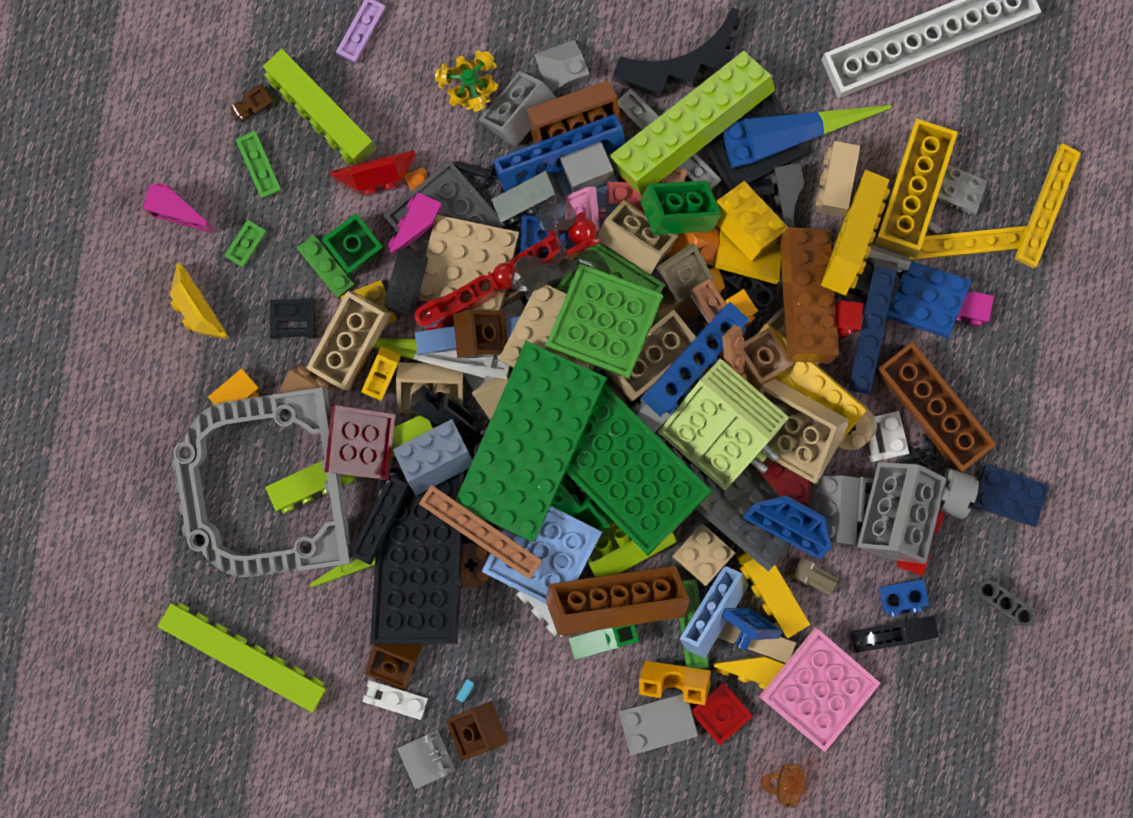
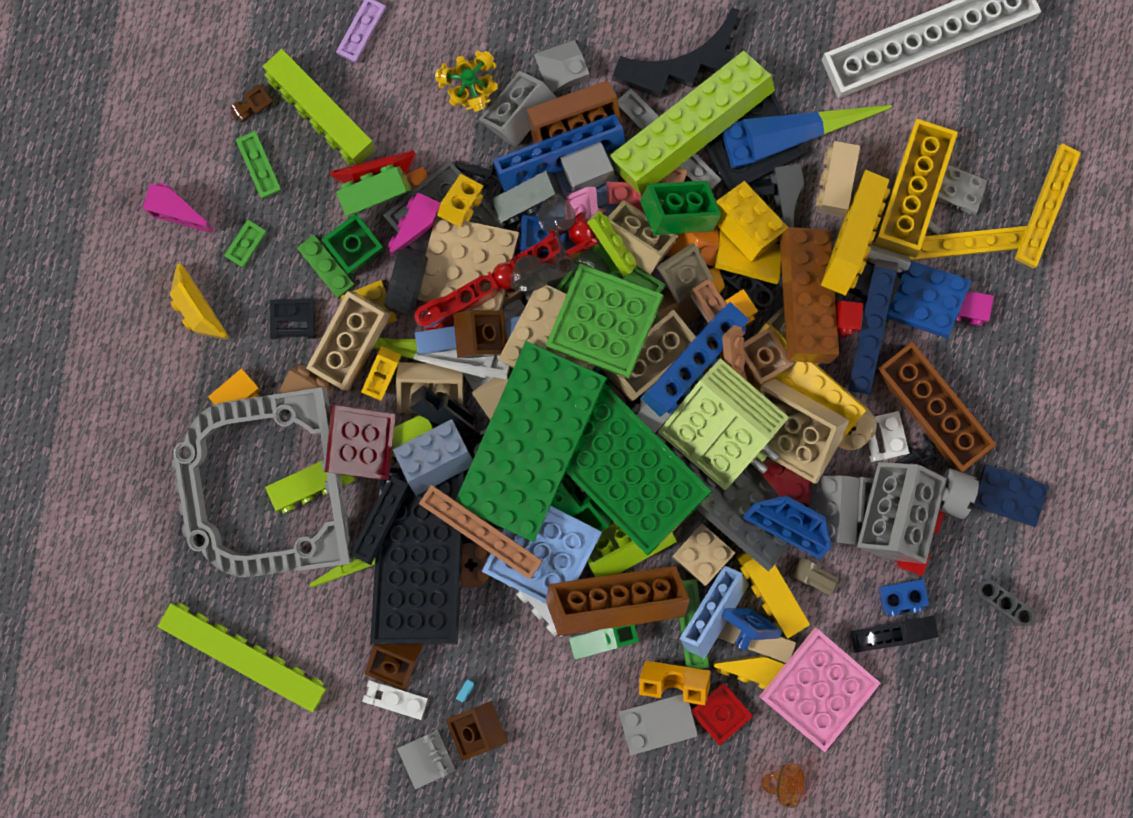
(373, 190): none -> bright green slope
(460, 201): none -> yellow brick
(612, 243): none -> lime plate

